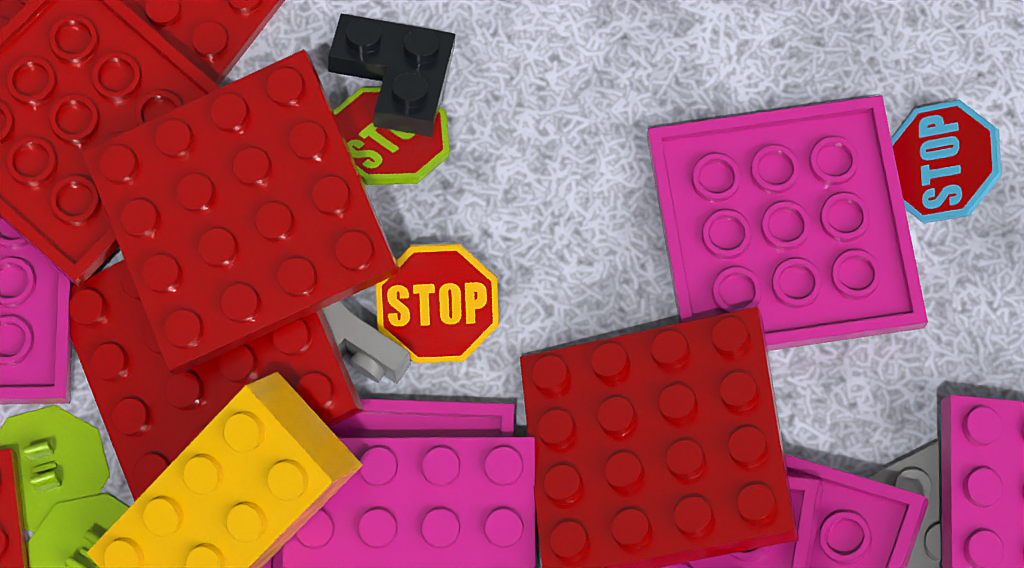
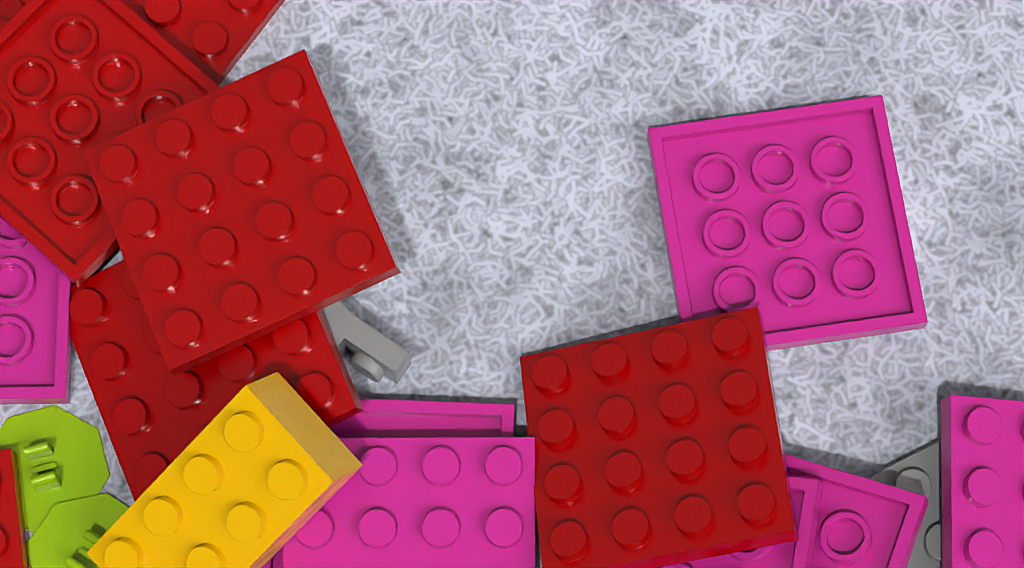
(388, 154): red piece -> none
(408, 62): black plate -> none
(438, 303): piece -> none
(946, 160): piece -> none

